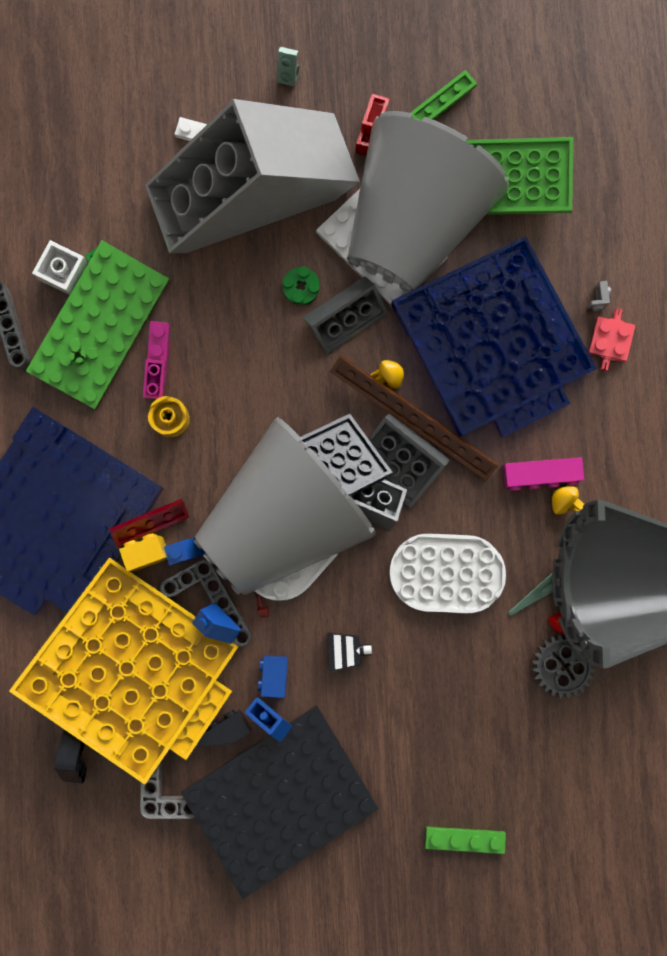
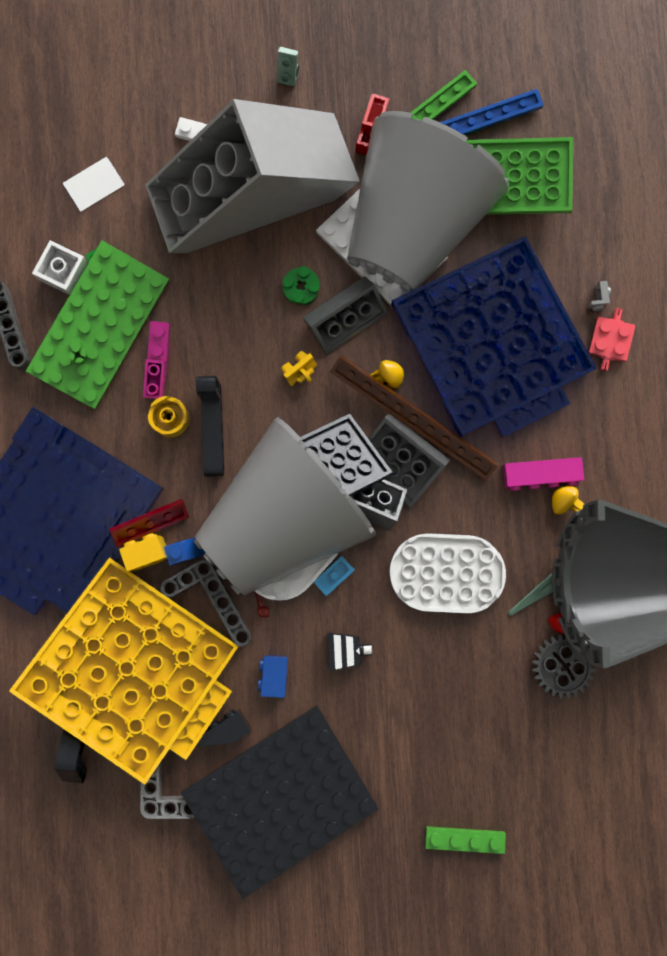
(93, 184): none -> white sticker
(210, 393): none -> black beam
(216, 624): blue slope -> none
(268, 719): blue brick -> none
(301, 370): none -> yellow hips
(334, 576): none -> dark azure plate
(496, 113): none -> blue plate

